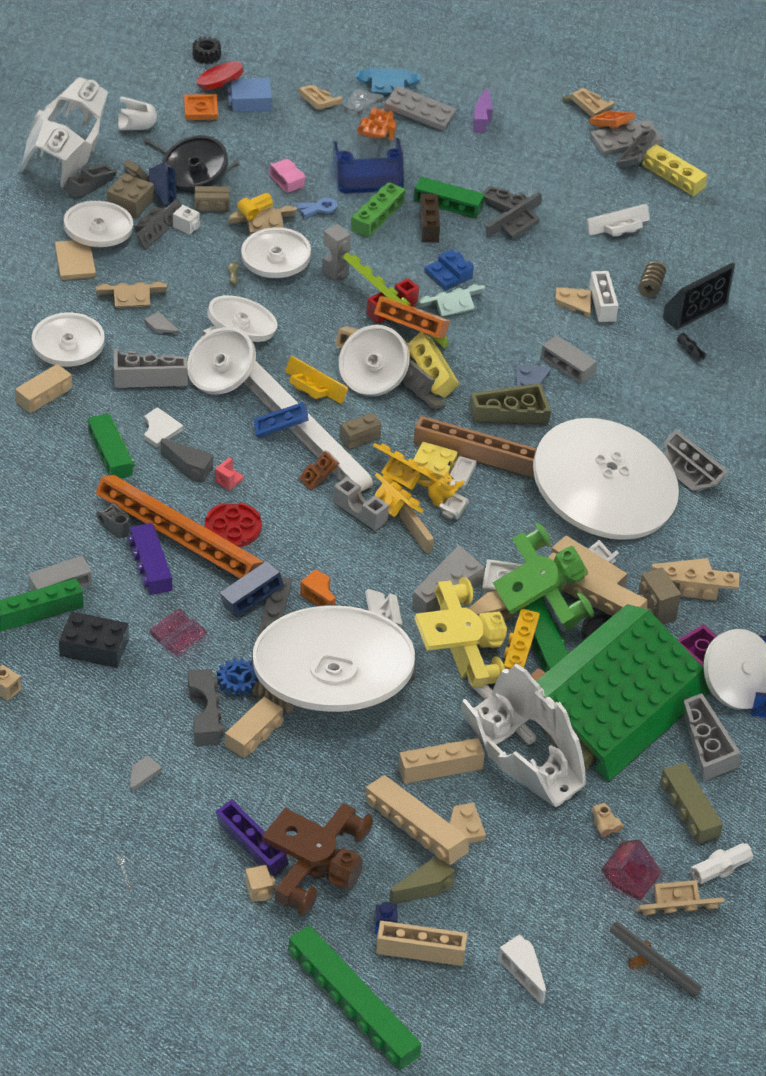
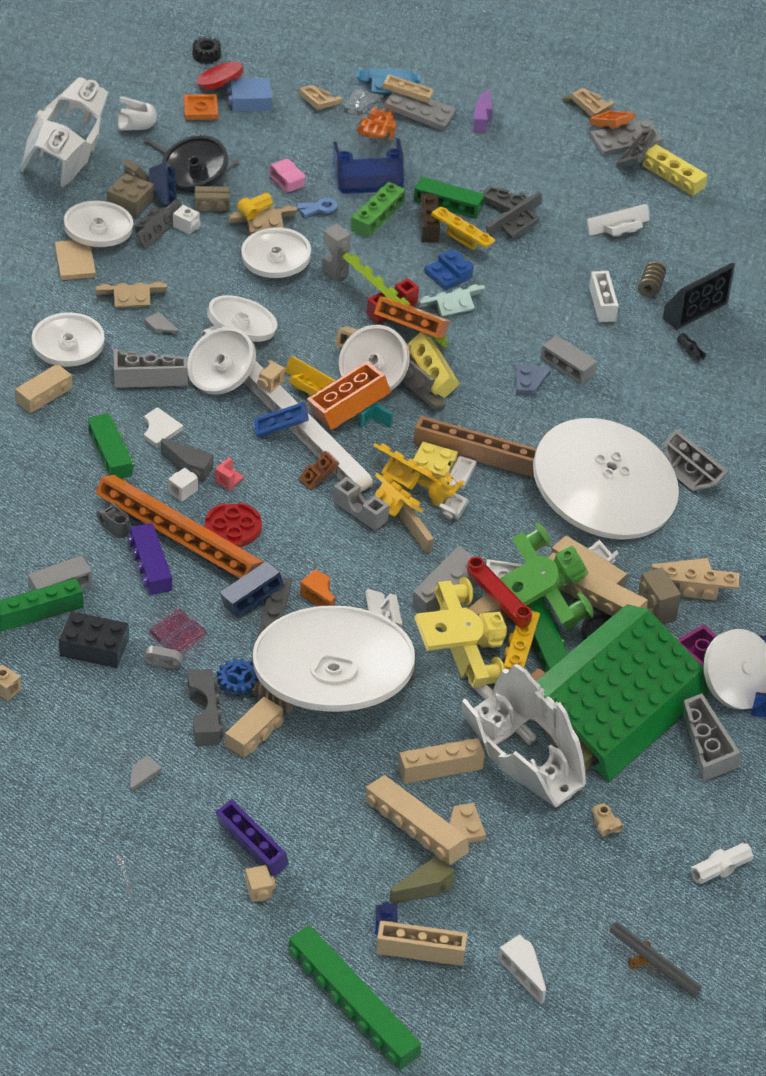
(89, 180): dark grey slope -> none
(163, 657): none -> light grey beam
(183, 484): none -> white brick
(233, 268): olive piece -> none
(271, 376): none -> tan brick
(316, 853): reddish brown piece -> none
(349, 395): none -> orange brick
(360, 431): dark tan brick -> none
(378, 413): none -> teal bracket
(408, 88): none -> tan tile
(461, 230): none -> yellow bracket
(499, 592): none -> red piece
(511, 405): olive wedge -> none
(574, 299): tan wing -> none
(631, 869): clear pink slope -> none
(678, 896): tan bracket -> none
(691, 803): olive brick -> none

